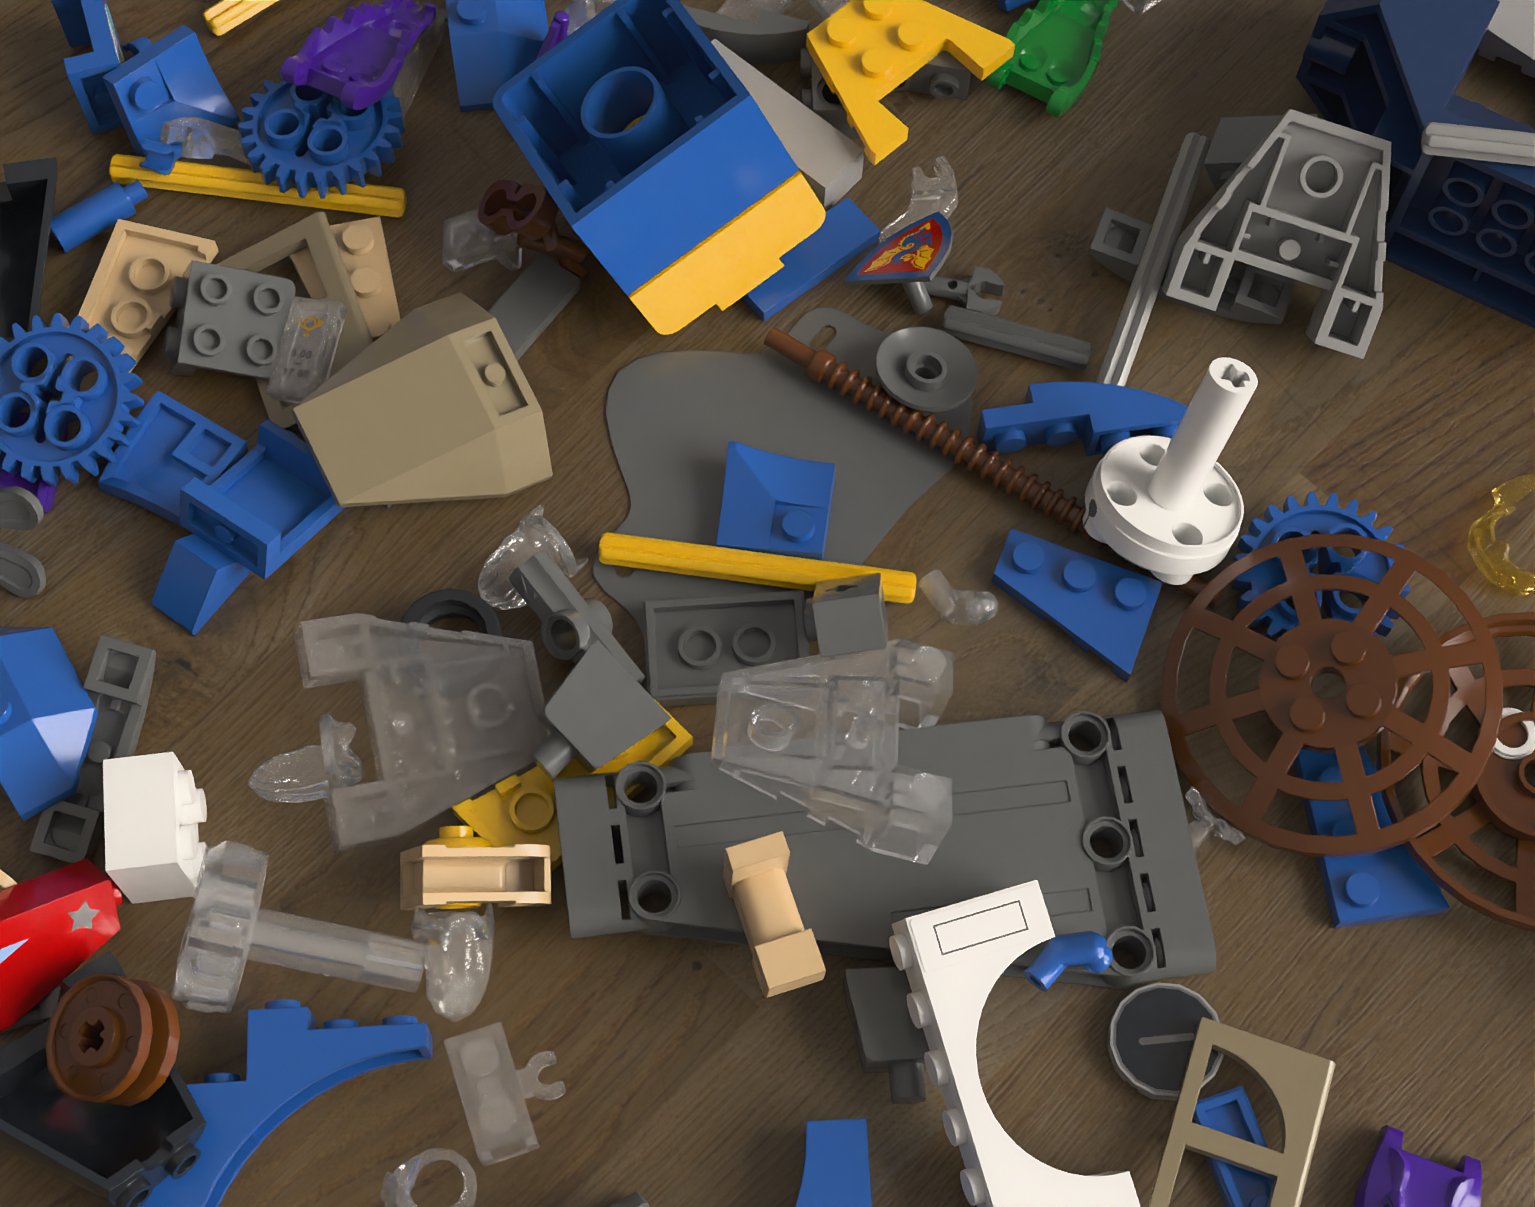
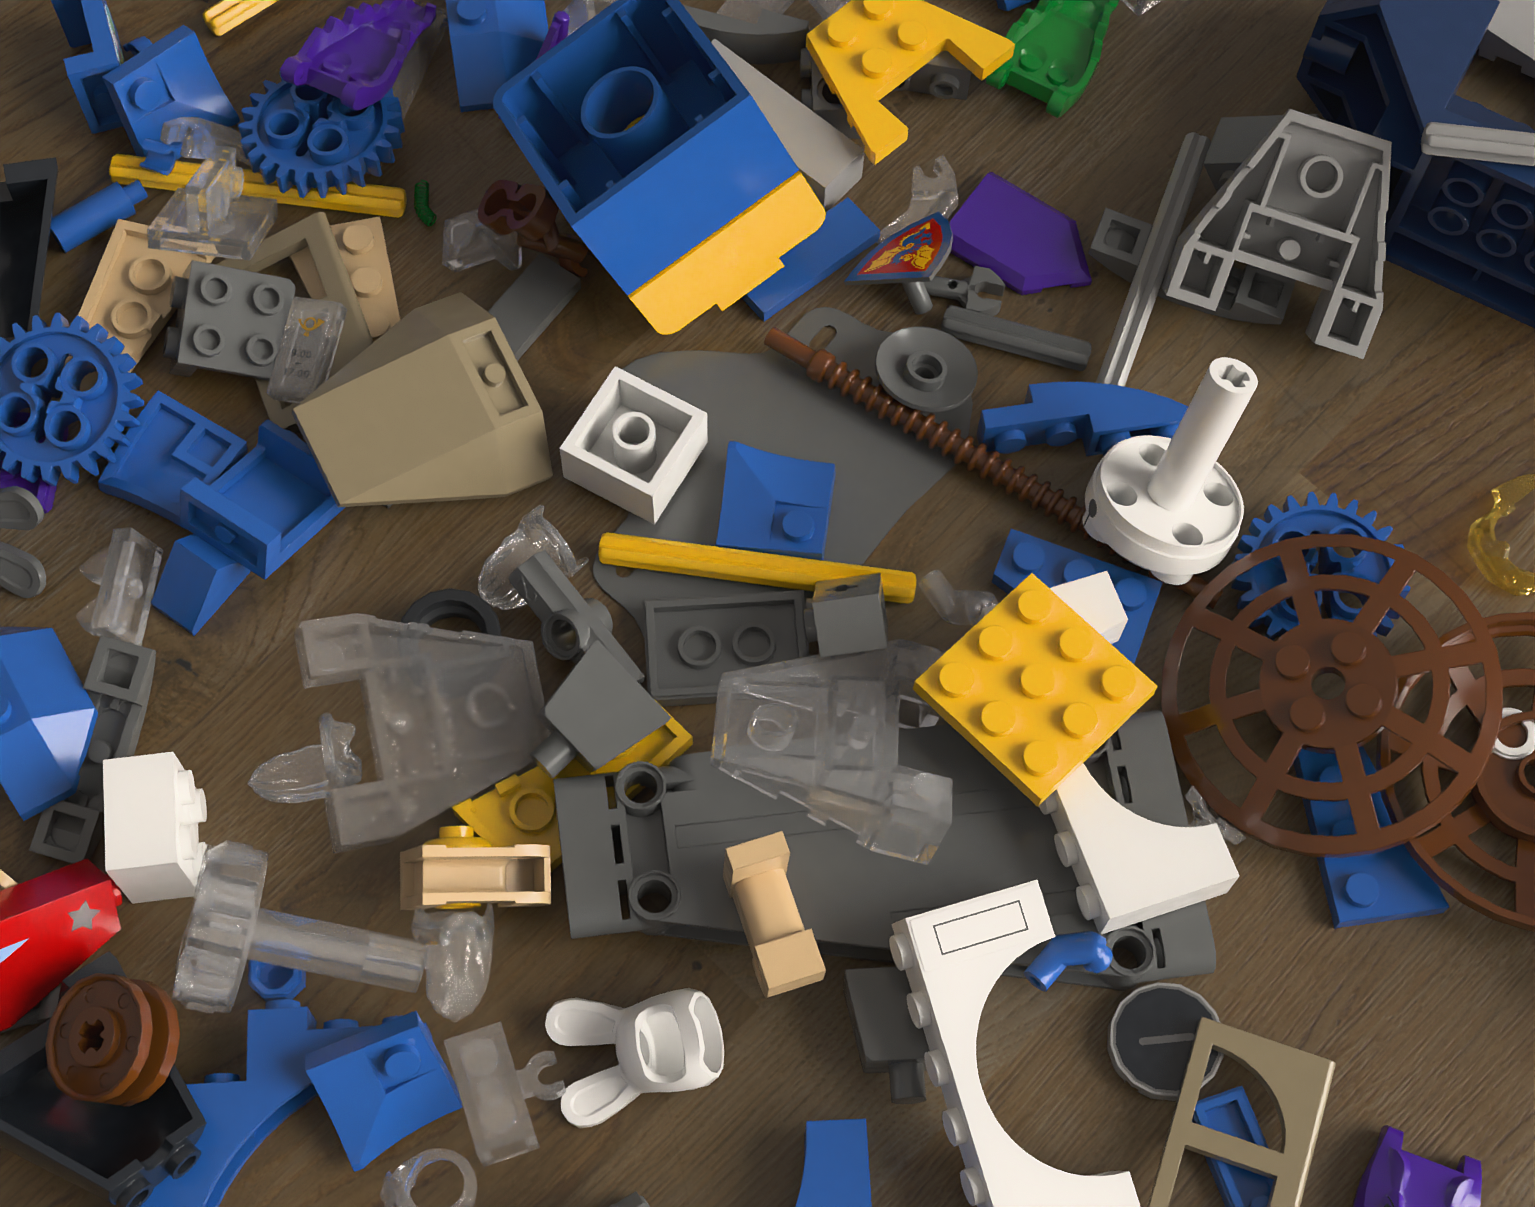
(127, 585): none -> clear tile
(212, 214): none -> clear bracket
(275, 981): none -> blue tile
(382, 1086): none -> blue plate
(419, 197): none -> green leg
(634, 445): none -> white brick
(660, 1046): none -> white piece
(1018, 238): none -> dark purple tile
(1034, 688): none -> yellow plate
(1121, 860): none -> white arch

